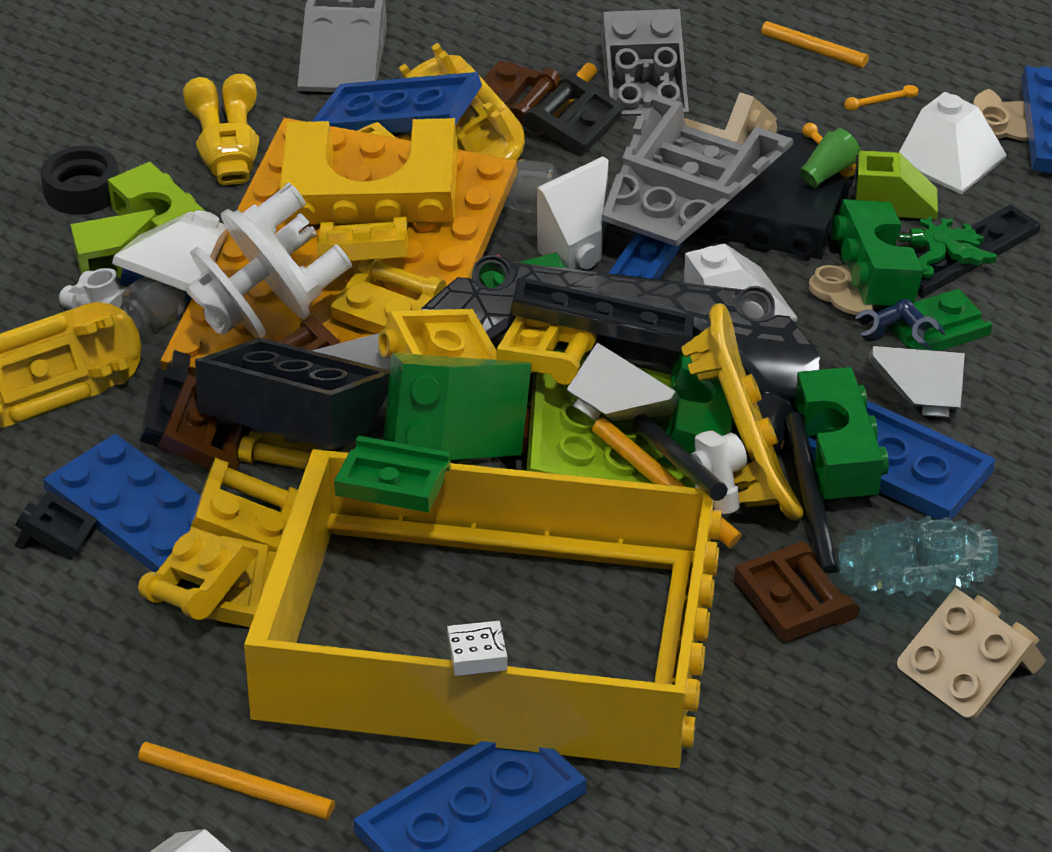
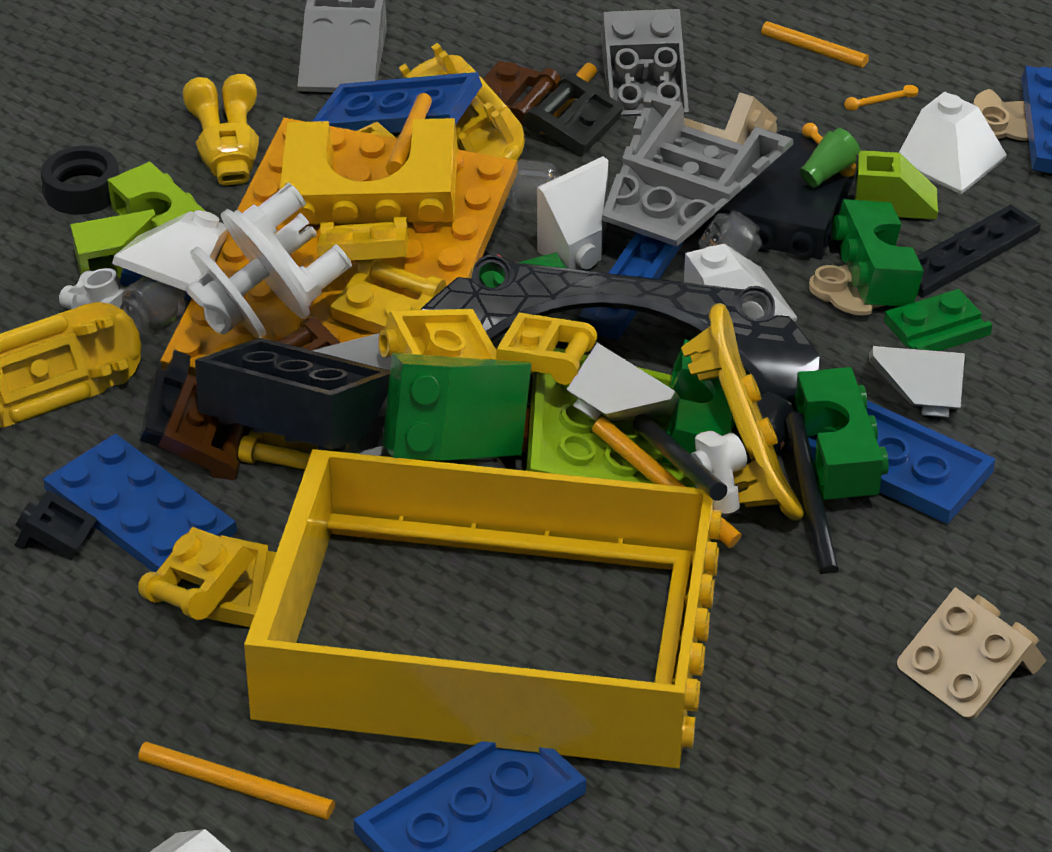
(238, 517): yellow plate -> none
(392, 474): green plate -> none
(403, 145): none -> light orange bar
(477, 648): white tile -> none
(601, 314): black tile -> none
(735, 231): none -> clear head
(785, 599): reddish brown plate -> none
(902, 310): dark blue arm -> none
(949, 555): clear light blue gear -> none
(958, 244): green piece -> none

